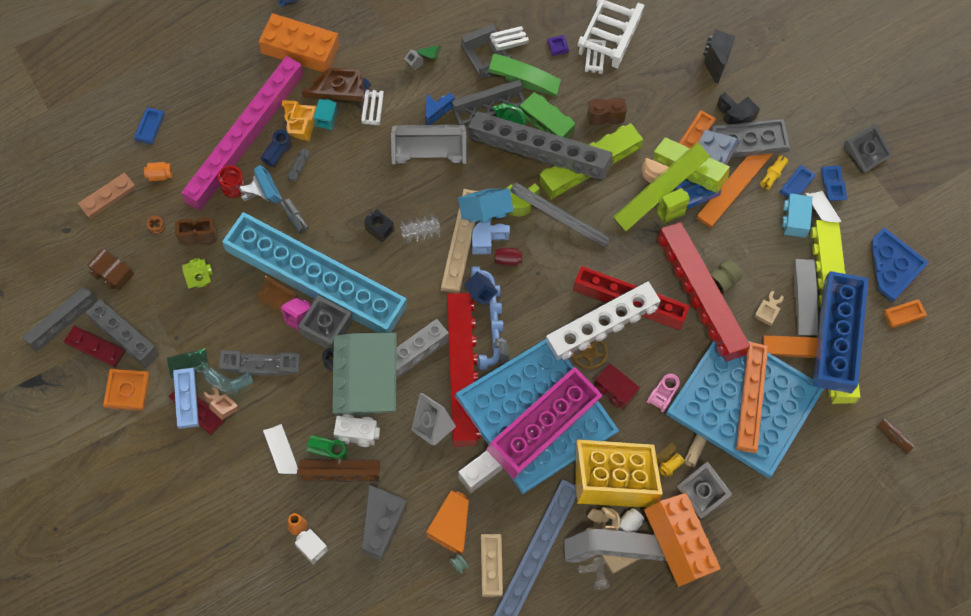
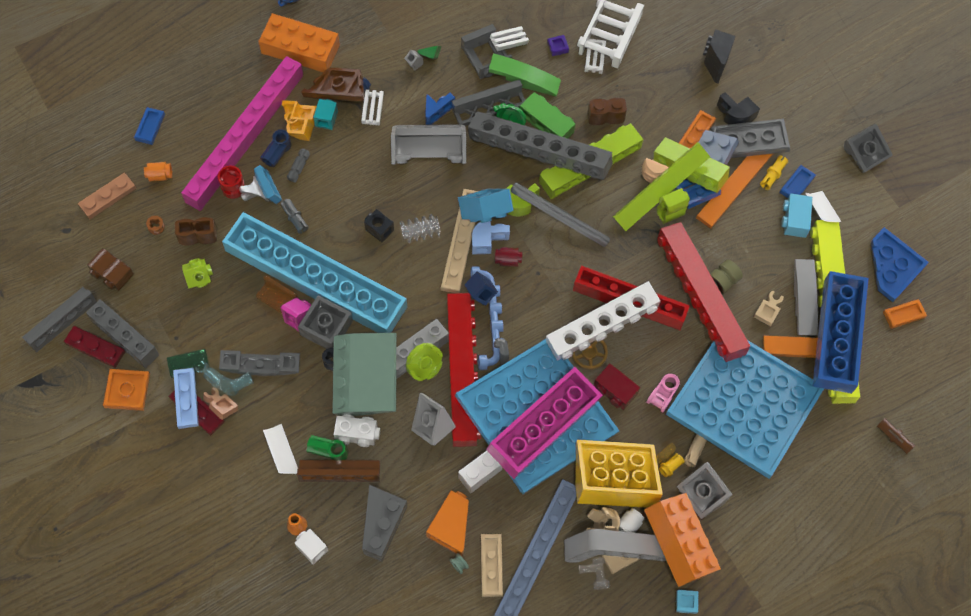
(424, 361): none -> lime tile
(687, 601): none -> medium azure plate
(752, 398): orange tile -> none
(833, 184): blue slope -> none

